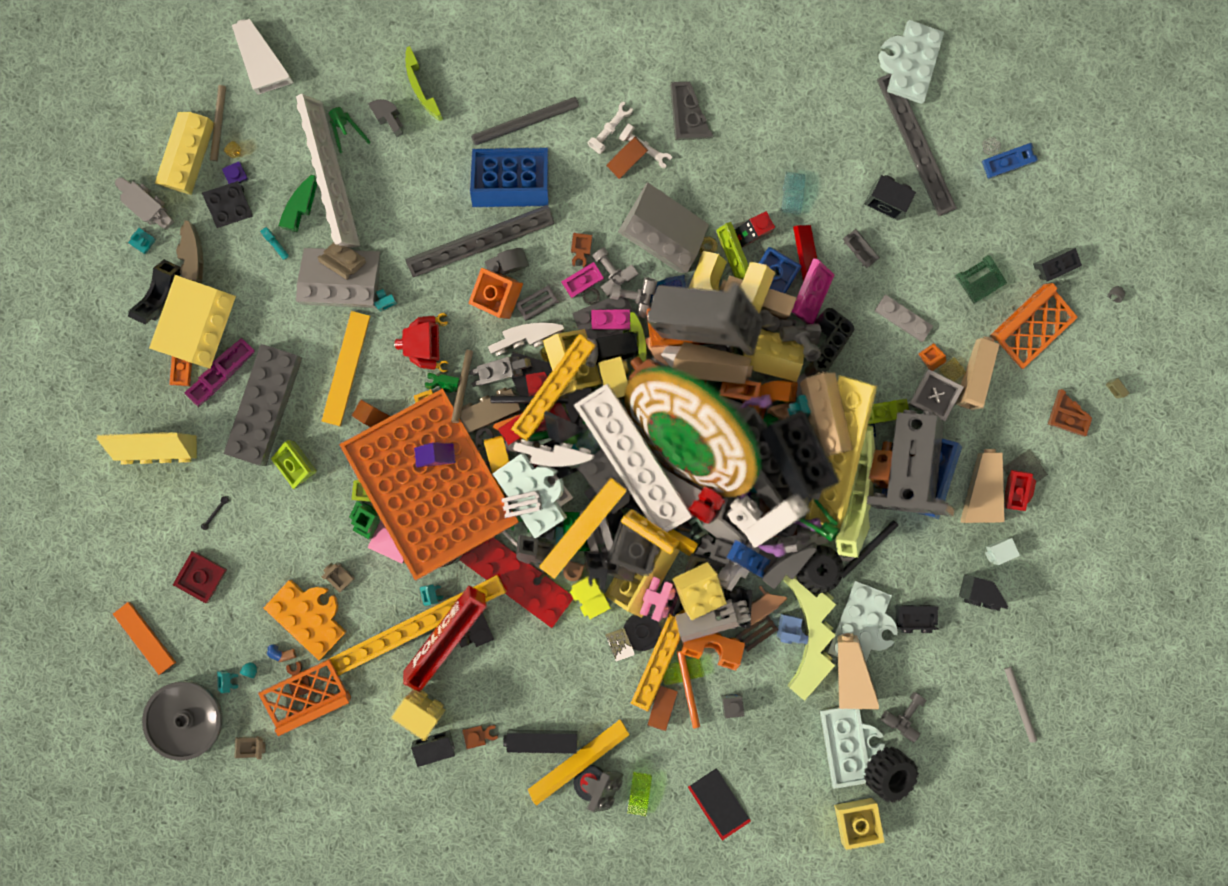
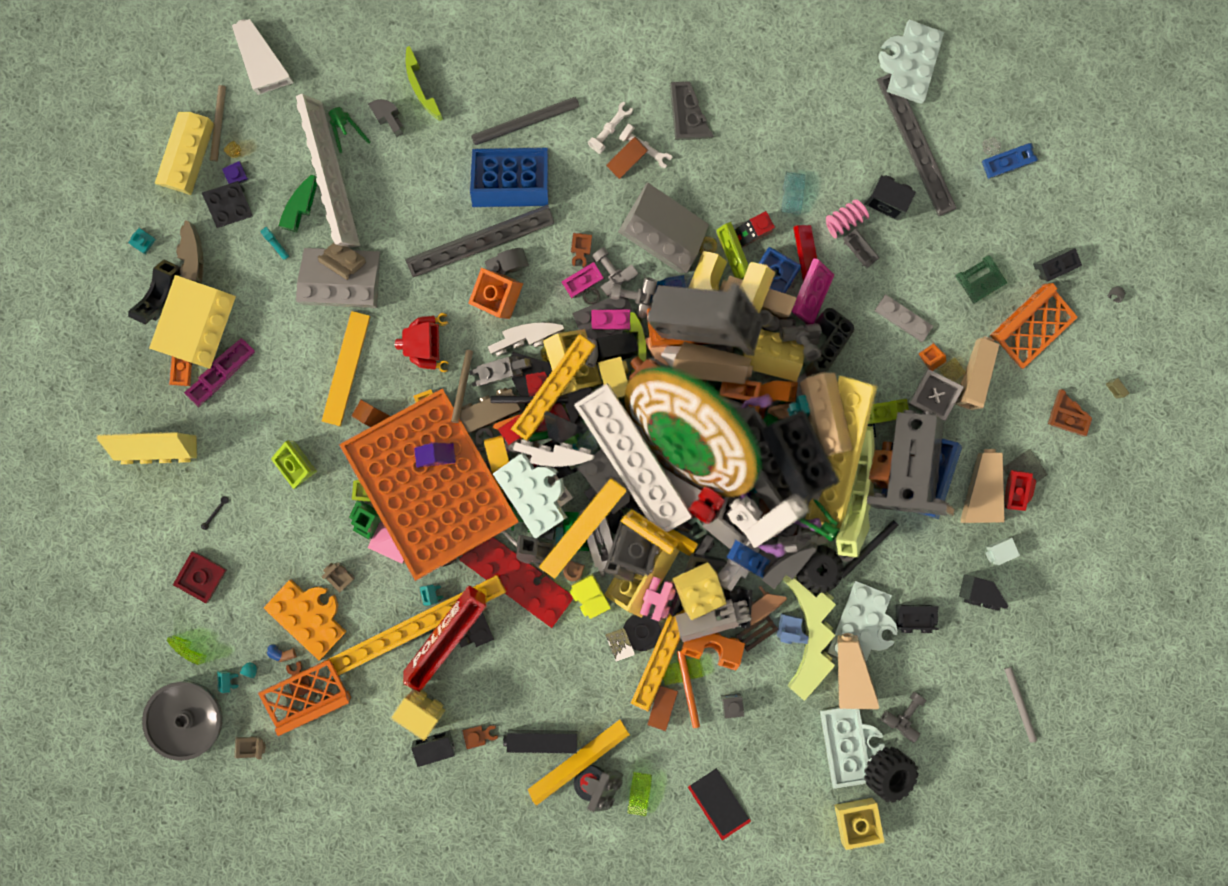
(143, 204): light grey hinge -> none
(144, 638): orange tile -> none
(182, 646): none -> clear neon green slope
(263, 405): dark grey brick -> none
(385, 301): teal tile -> none
(448, 383): green plate -> none
(508, 507): tile -> none
(542, 308): flat silver tile -> none
(596, 567): black hinge -> none
(719, 550): dark grey plate -> none
(846, 216): none -> bright pink piece

